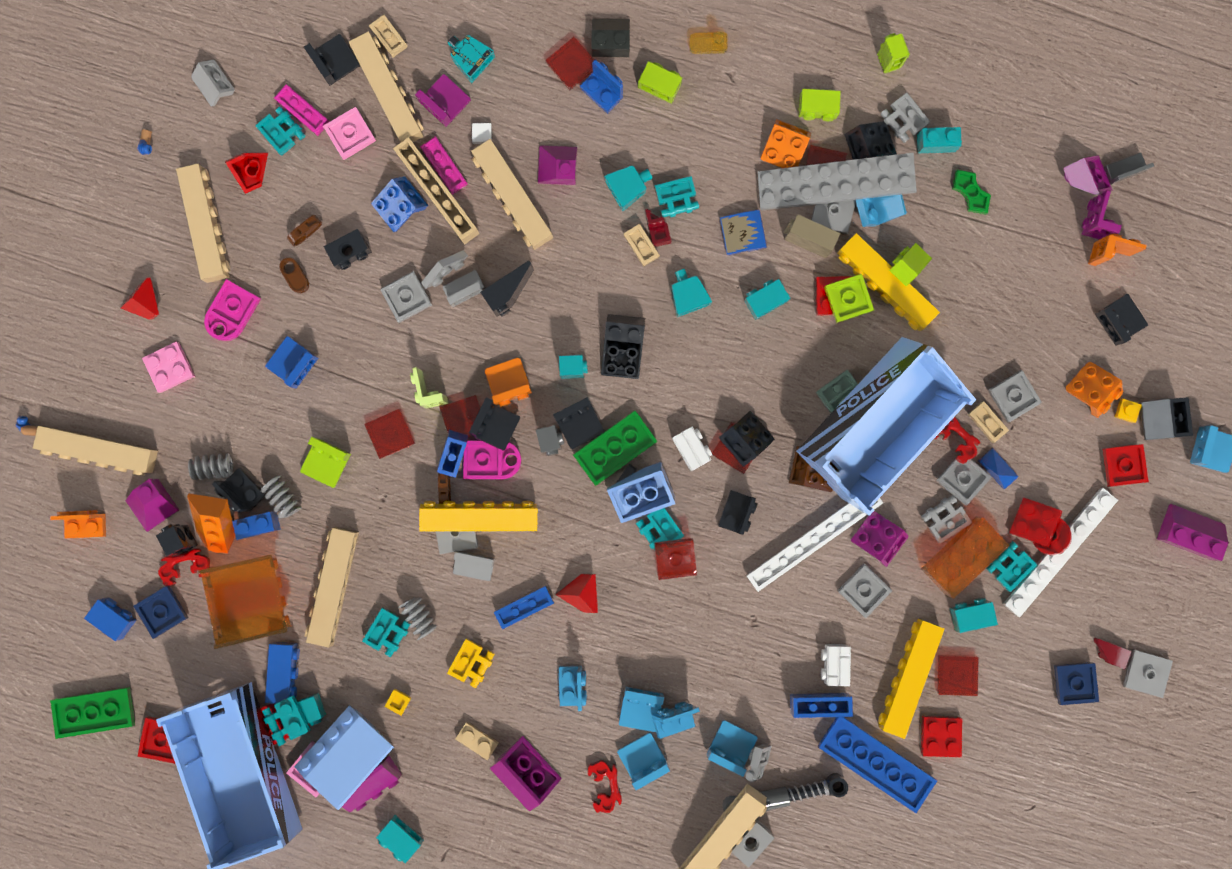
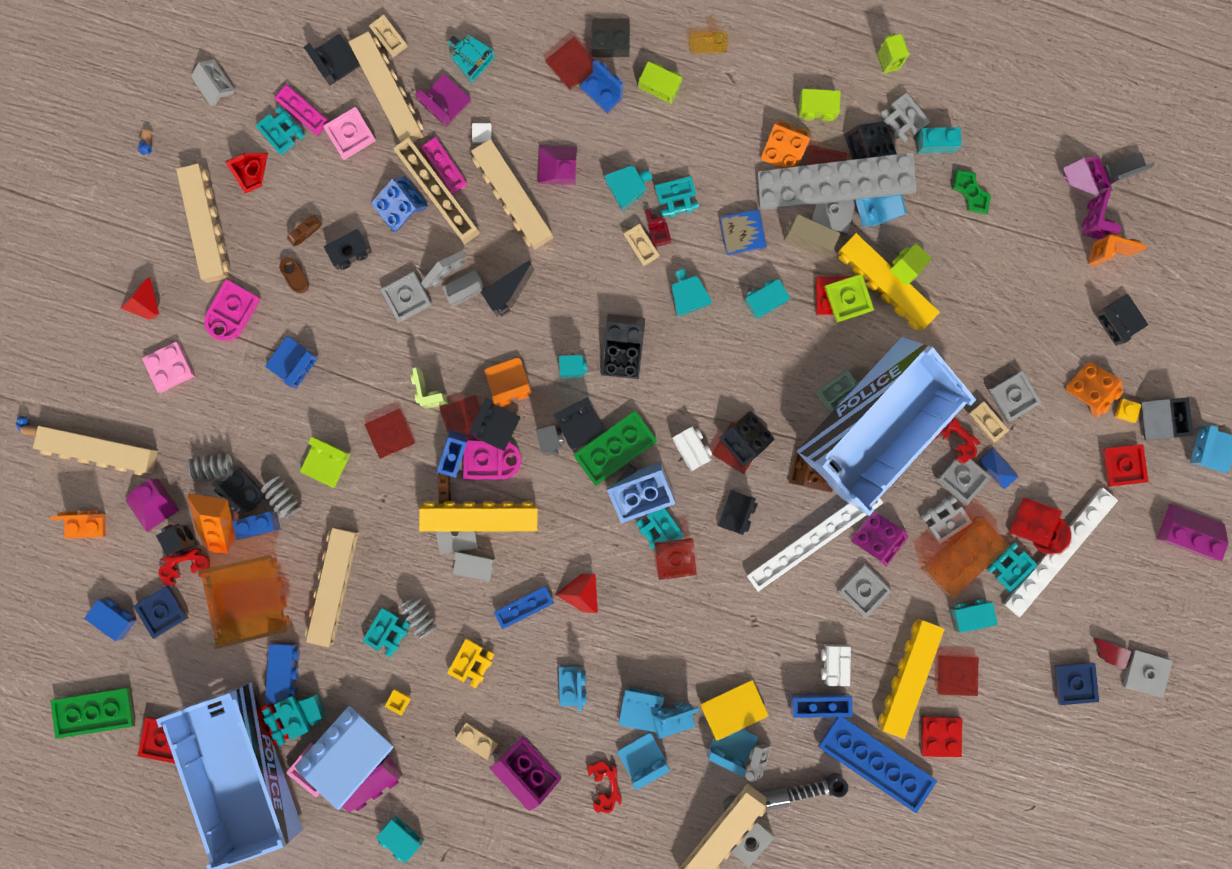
(734, 710): none -> yellow tile

